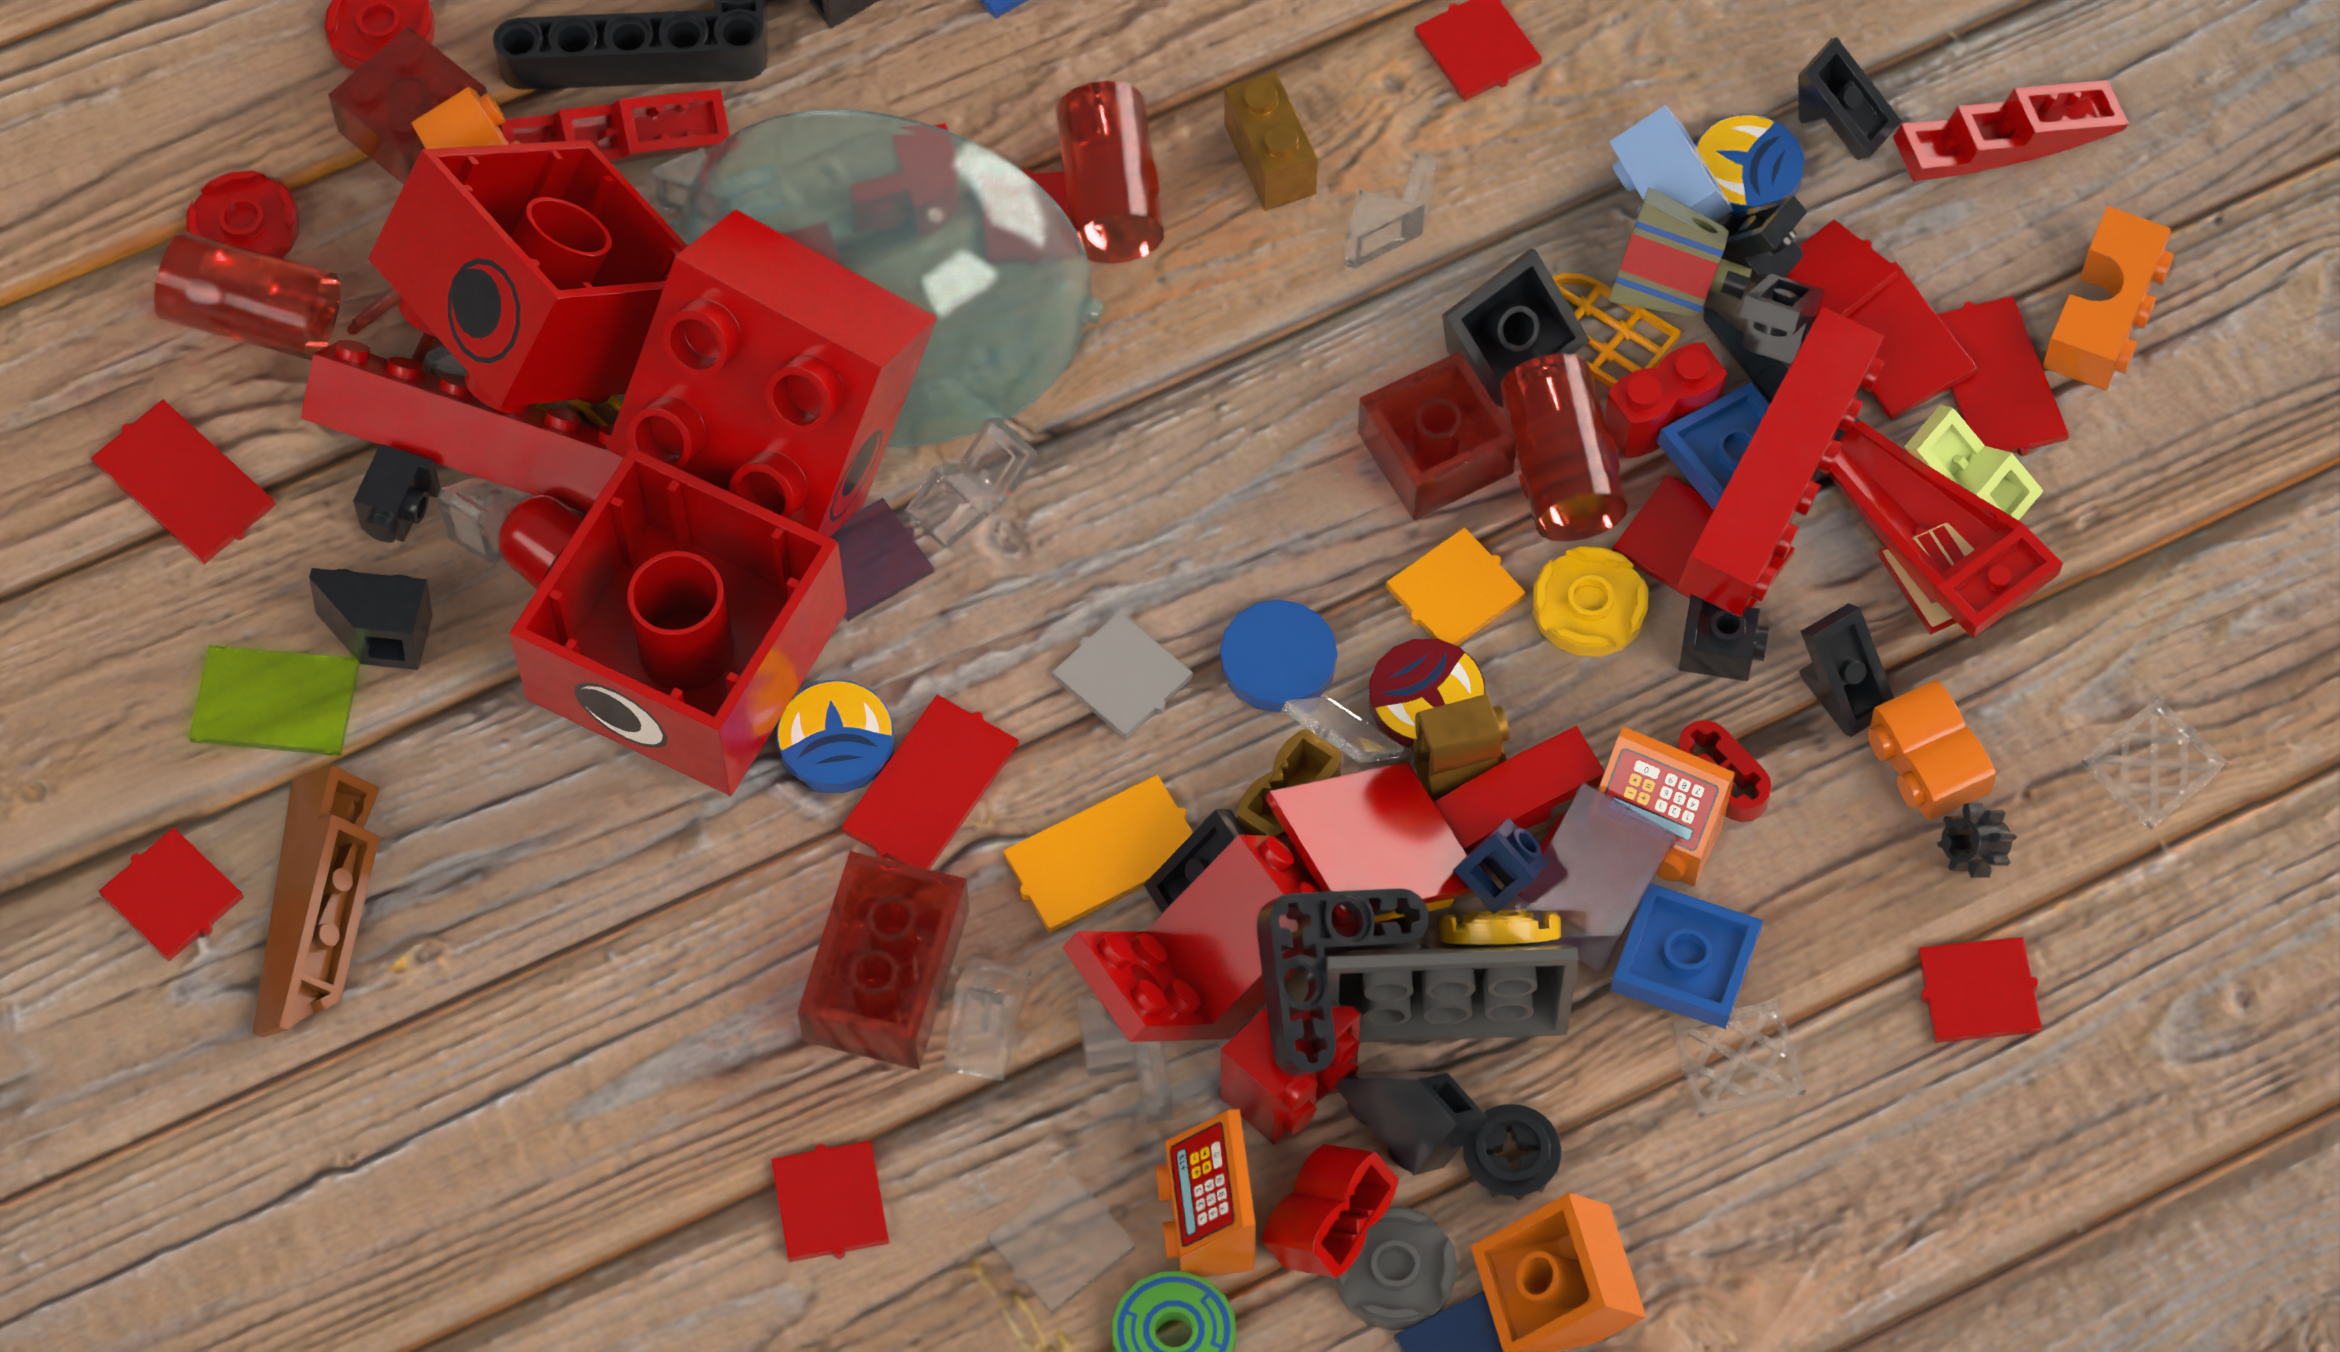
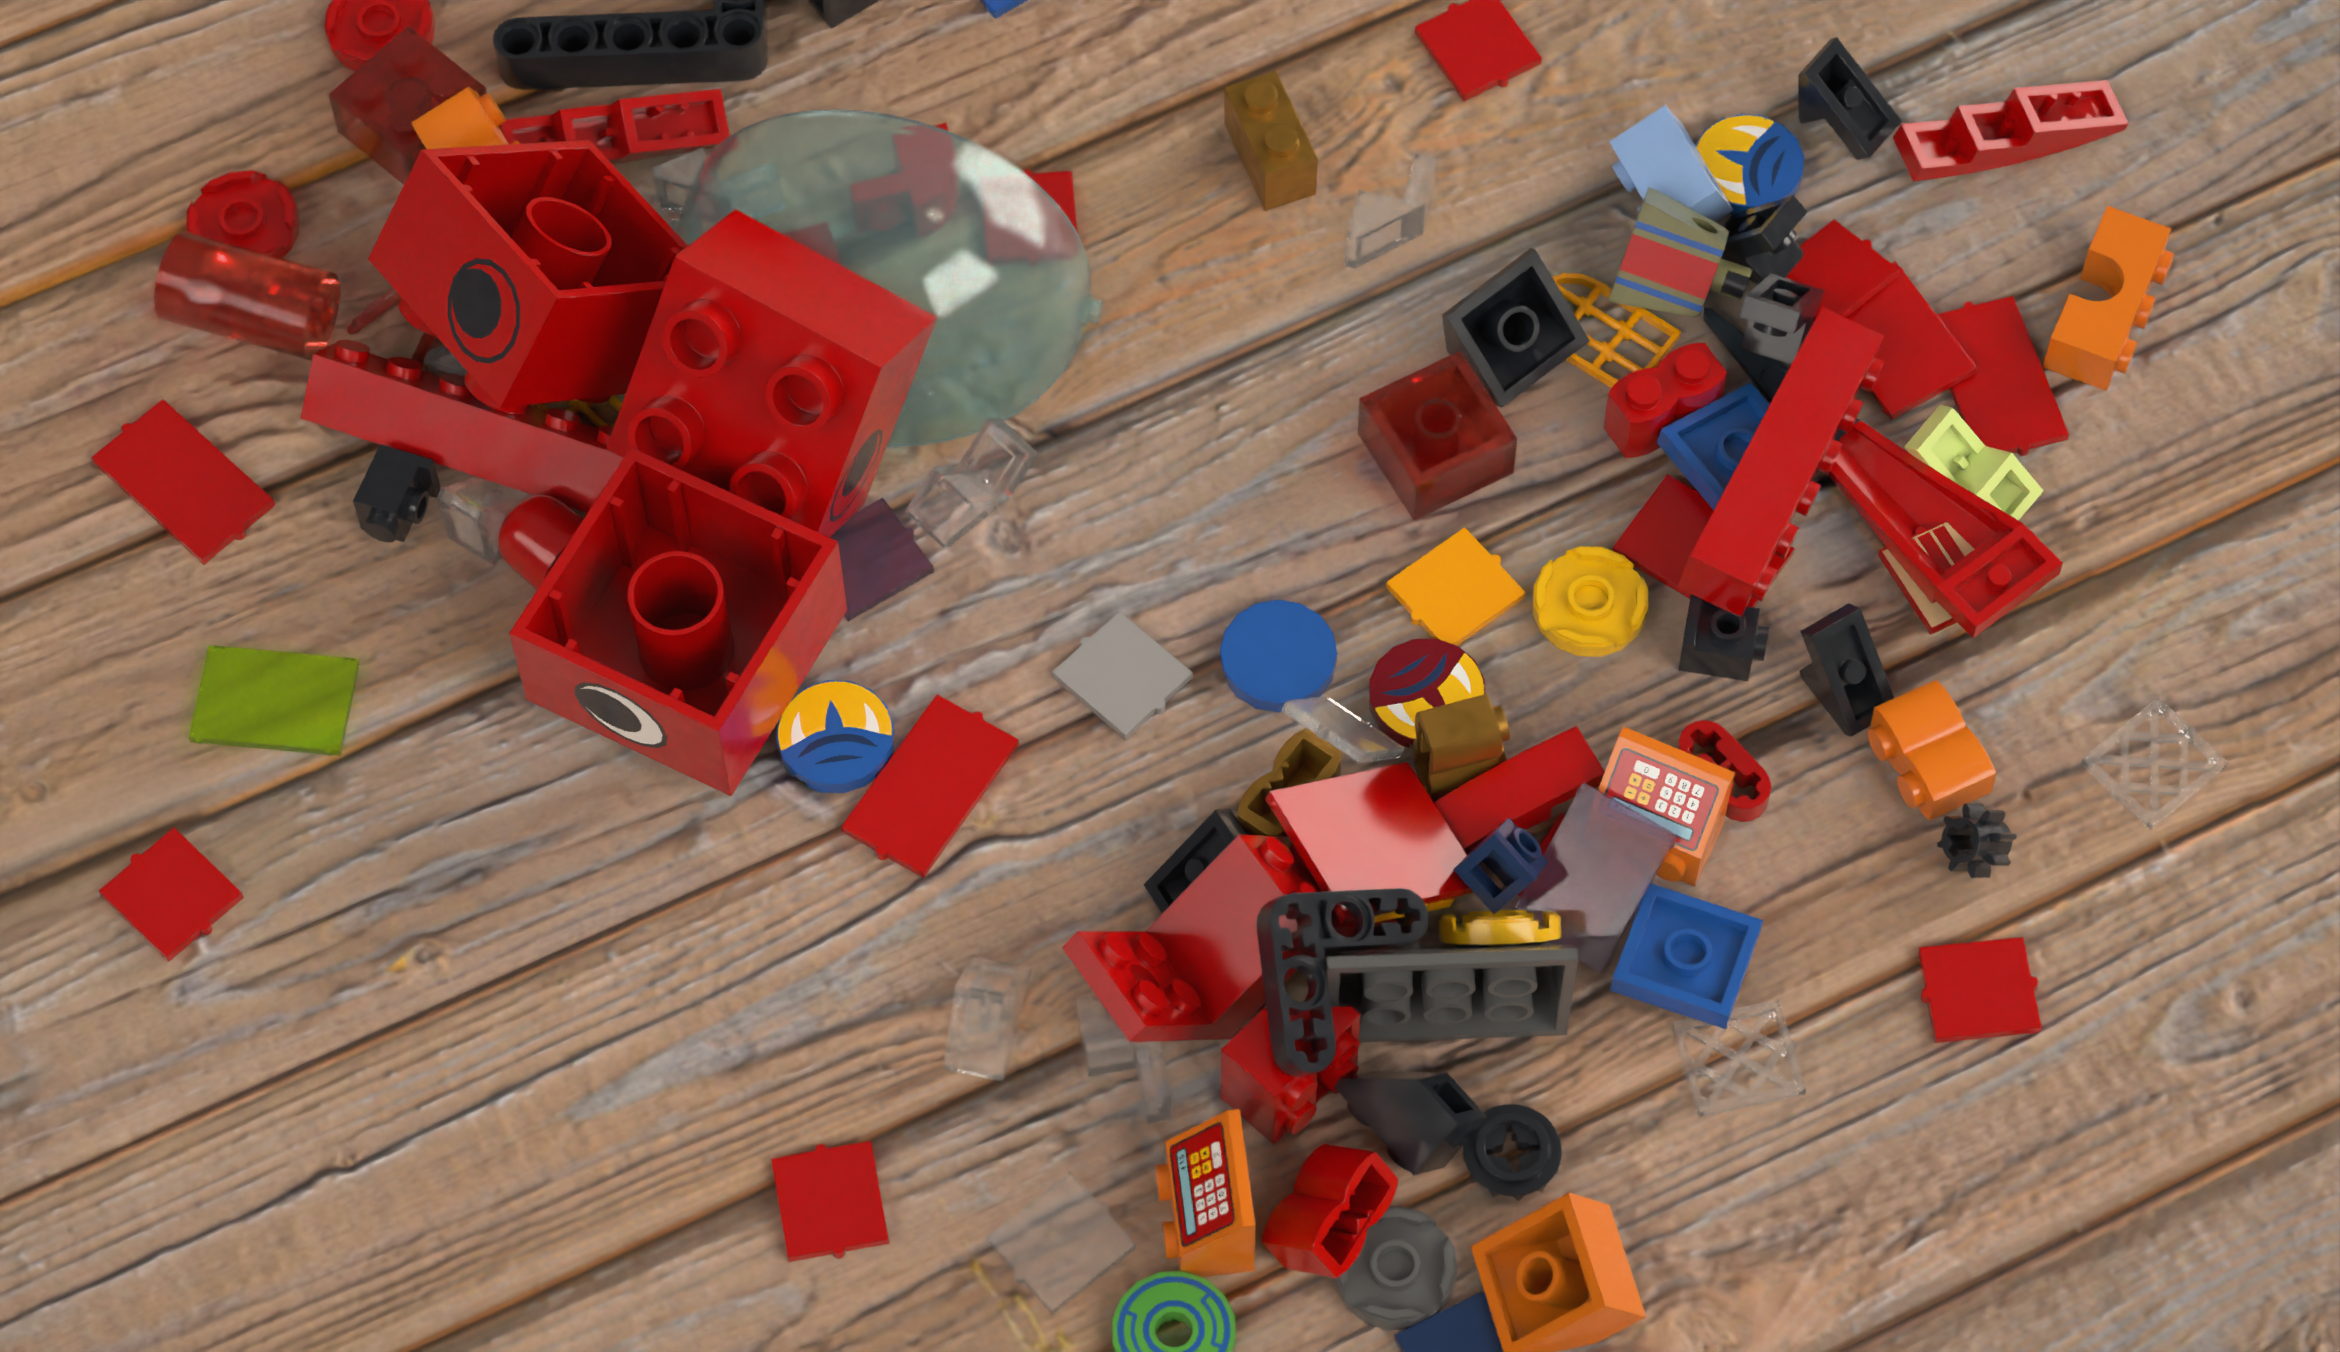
(316, 897): dark orange wedge -> none
(375, 615): black slope -> none
(884, 960): clear red brick -> none
(1098, 853): light orange piece -> none
(1110, 171): clear red piece -> none
(1563, 448): clear red piece -> none

